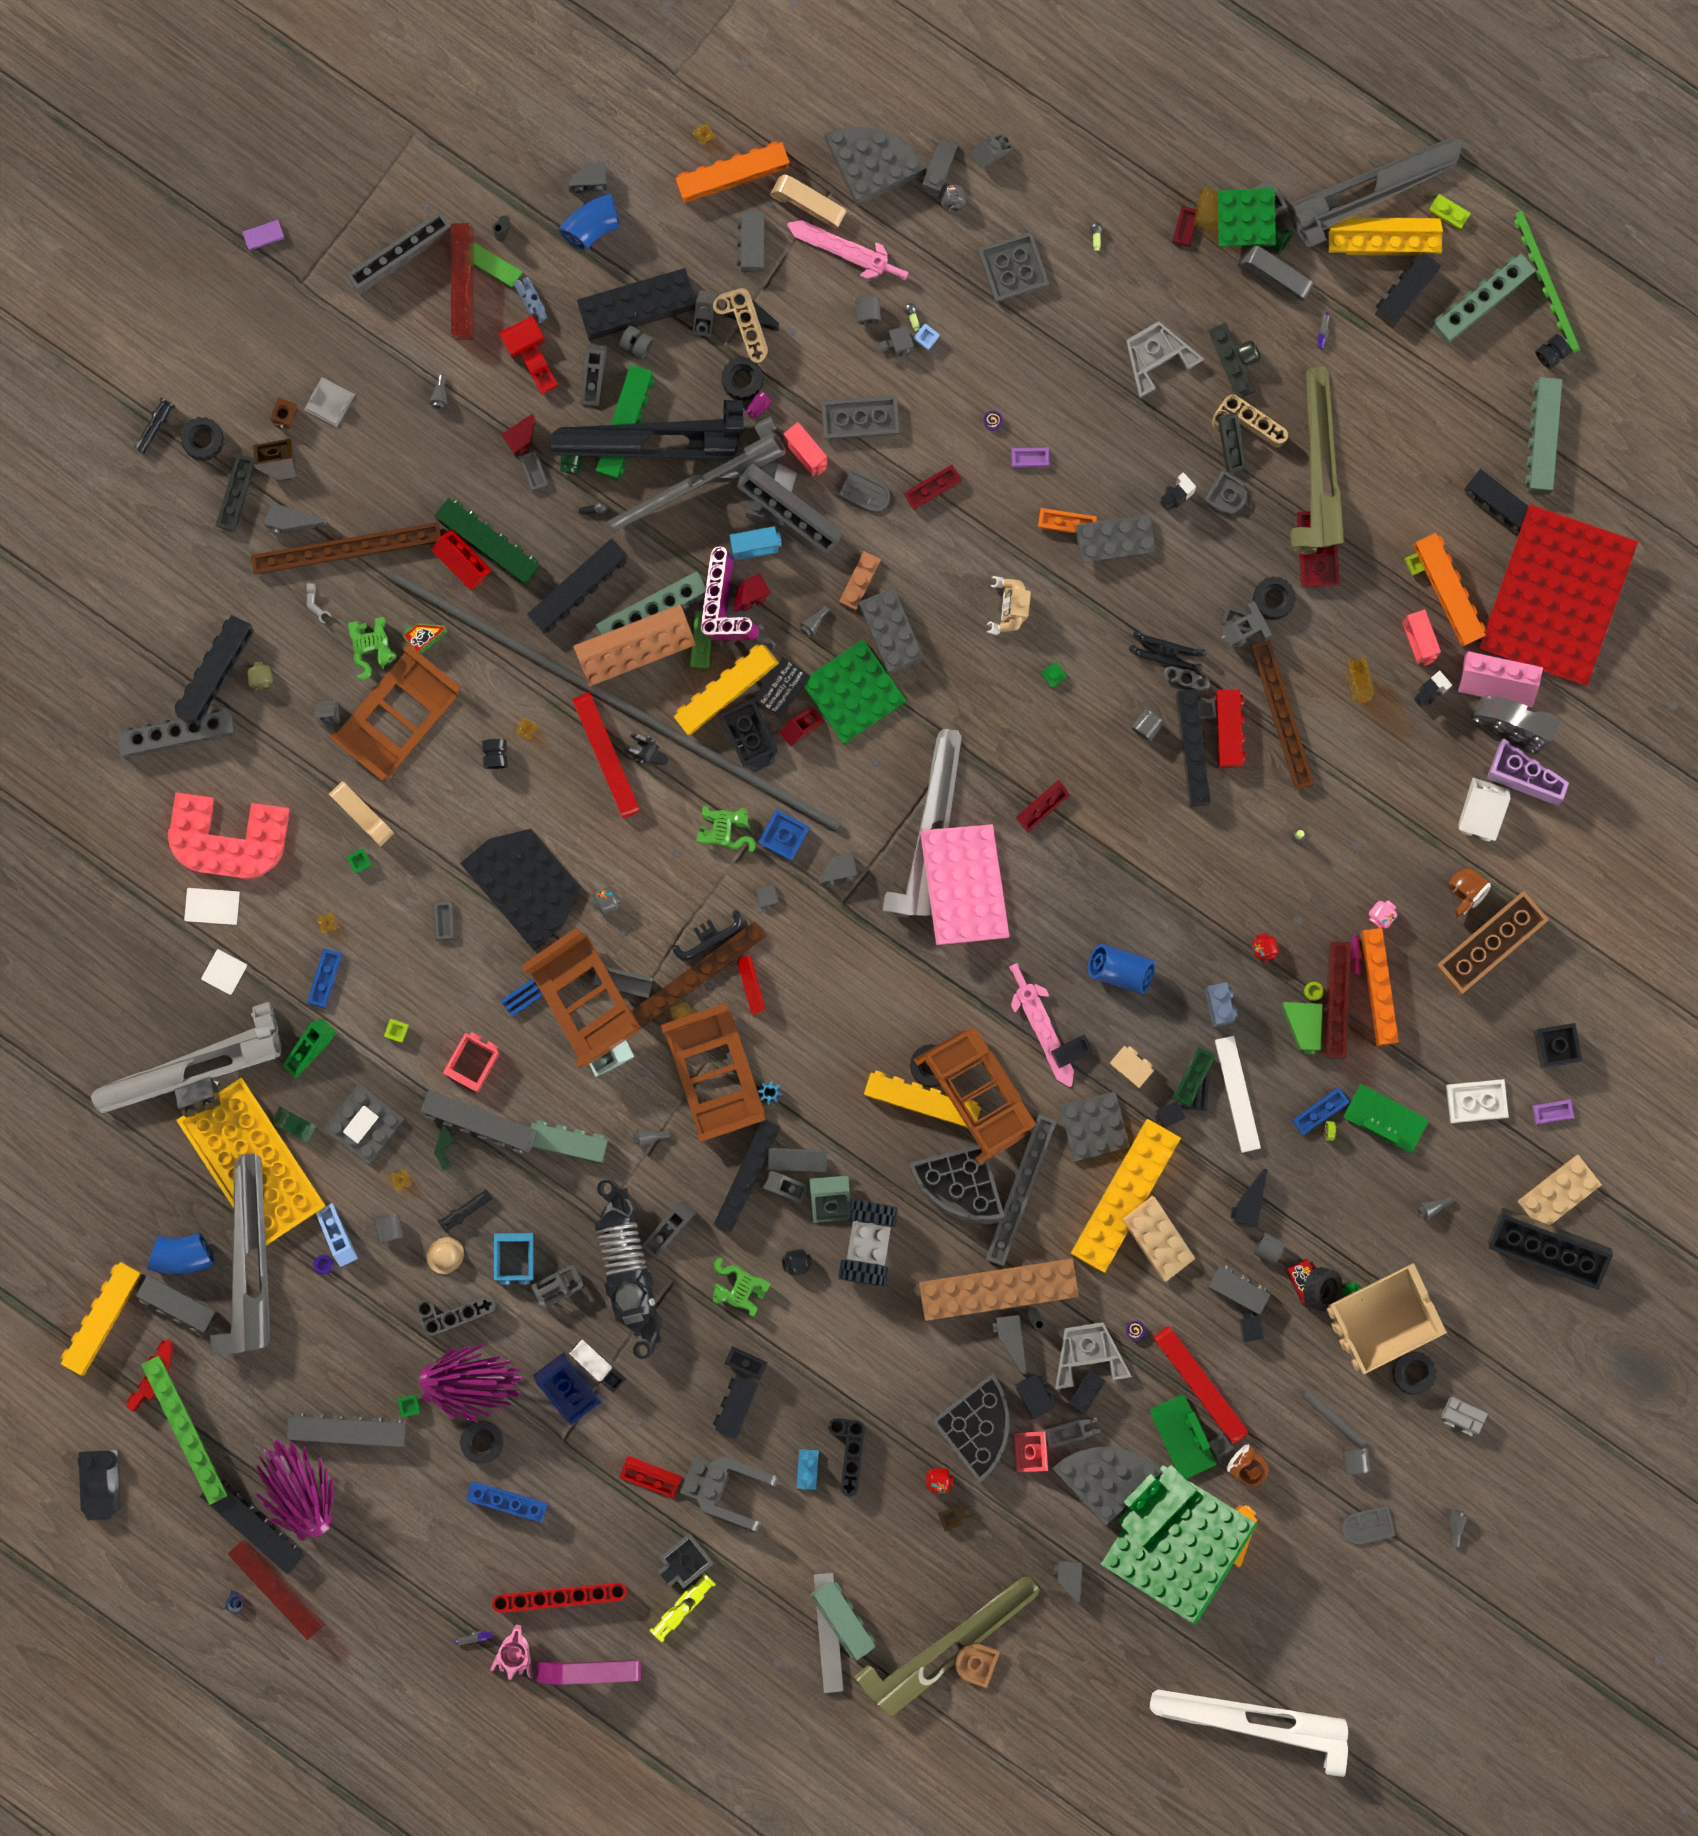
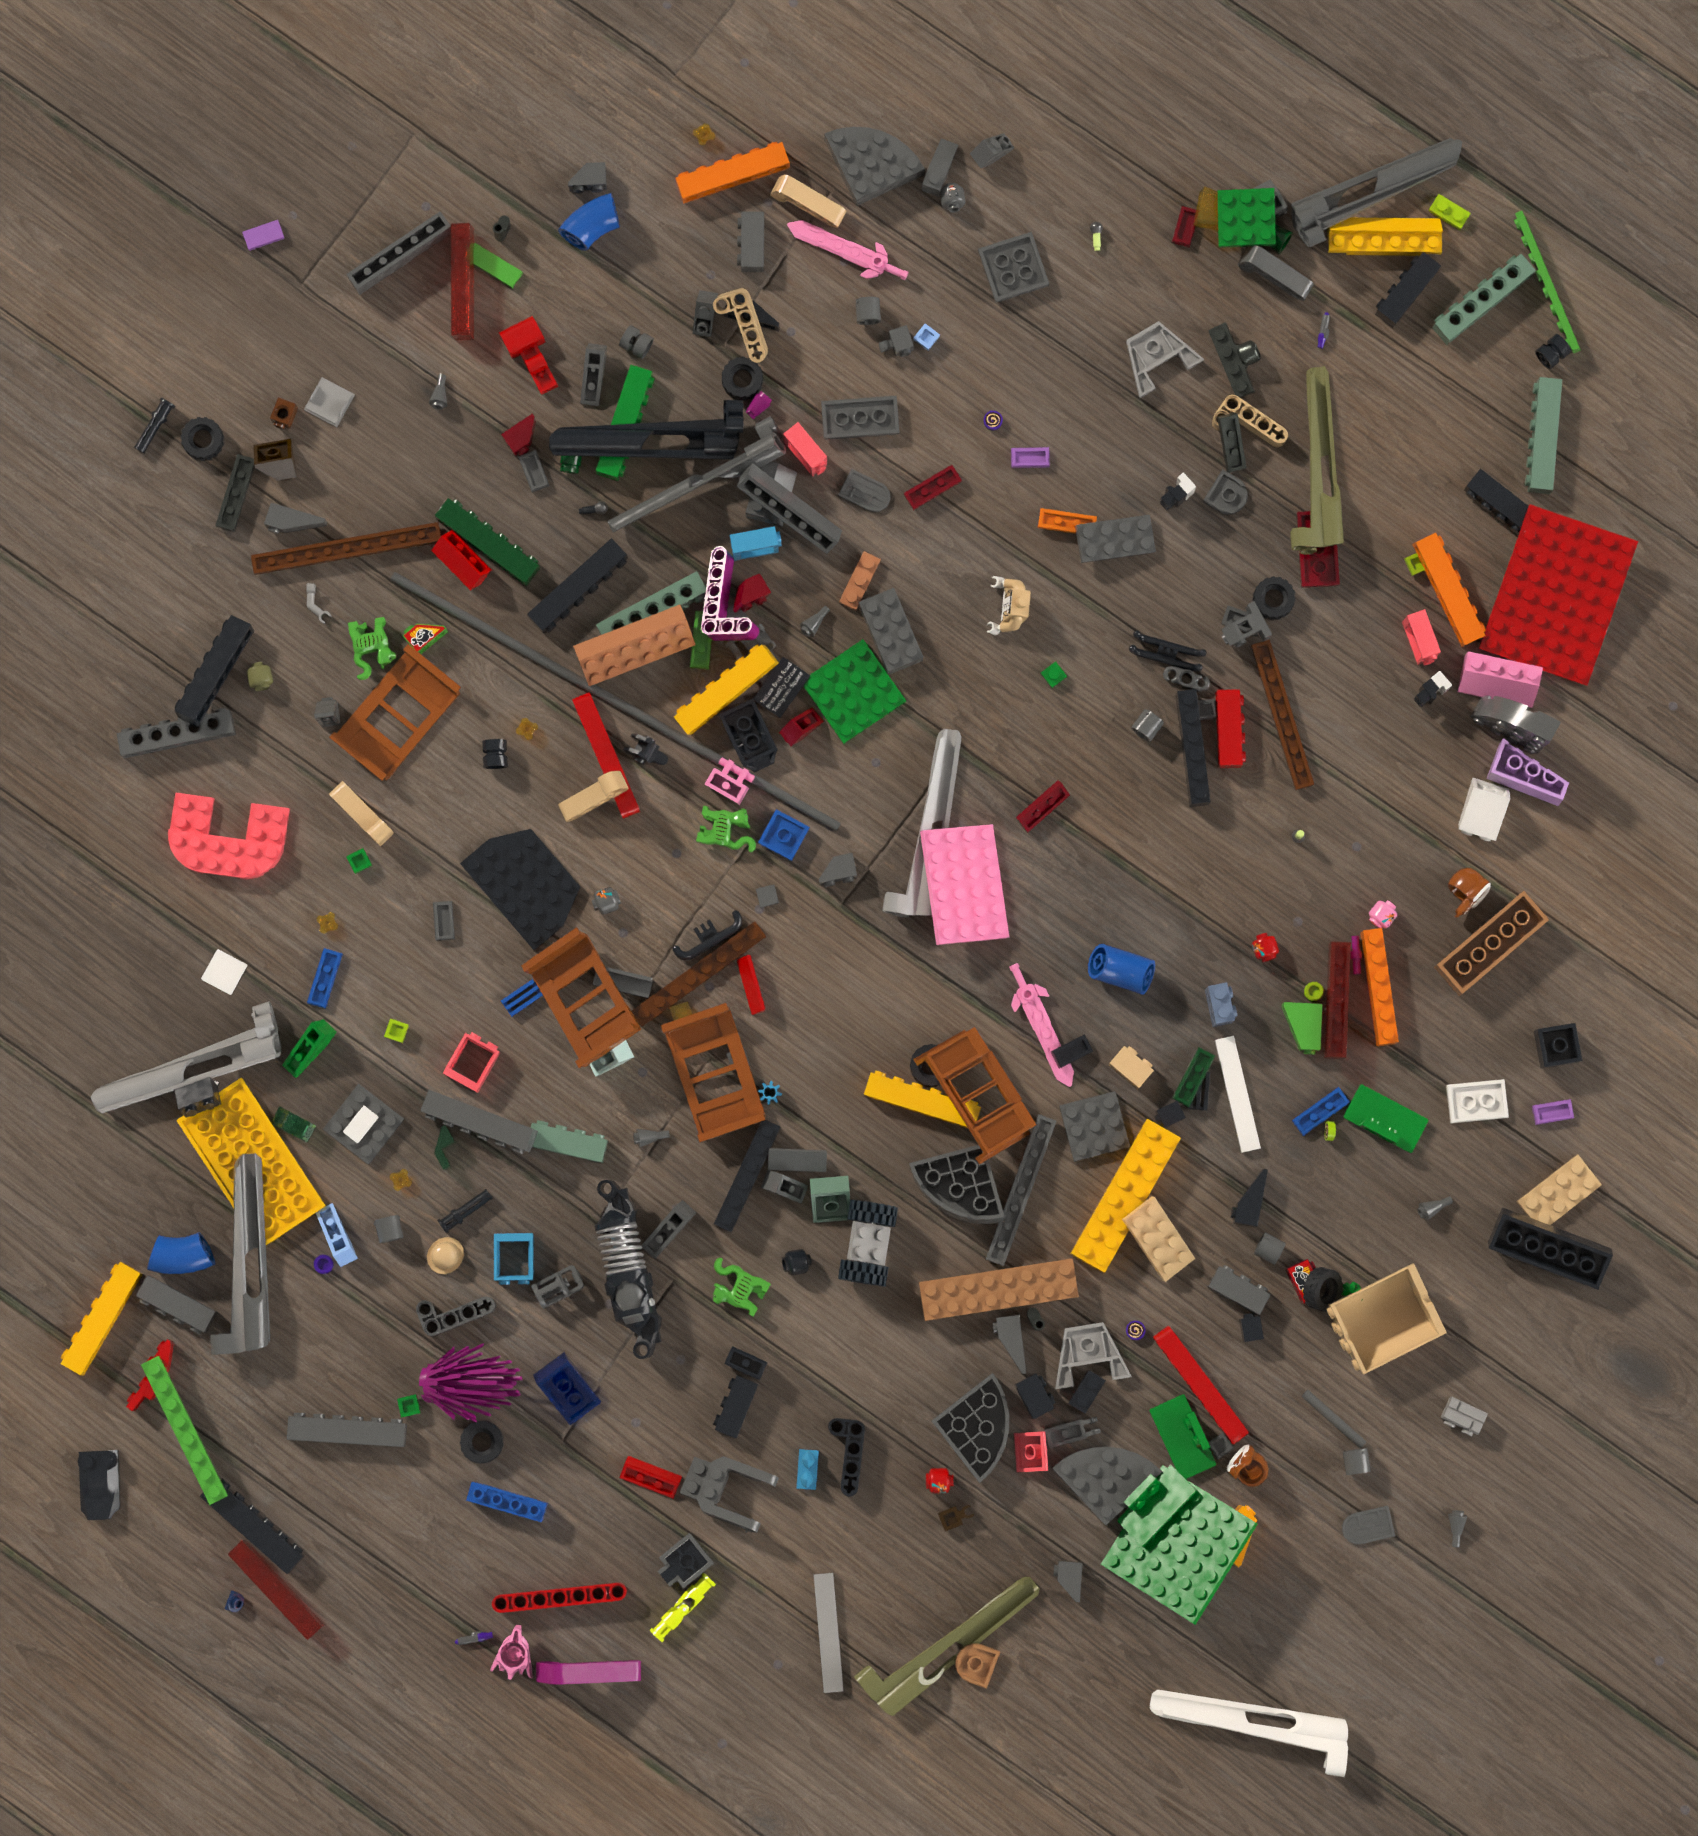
(212, 906): white sticker -> none
(291, 1491): magenta plant -> none
(531, 299): sand blue hinge -> none
(597, 1366): slope -> none
(607, 787): none -> tan beam
(637, 304): black brick -> none
(726, 785): none -> bright pink brick
(842, 1620): sand green brick -> none
(910, 309): piece -> none
(1359, 680): clear yellow torso -> none
(1428, 1368): black tyre -> none

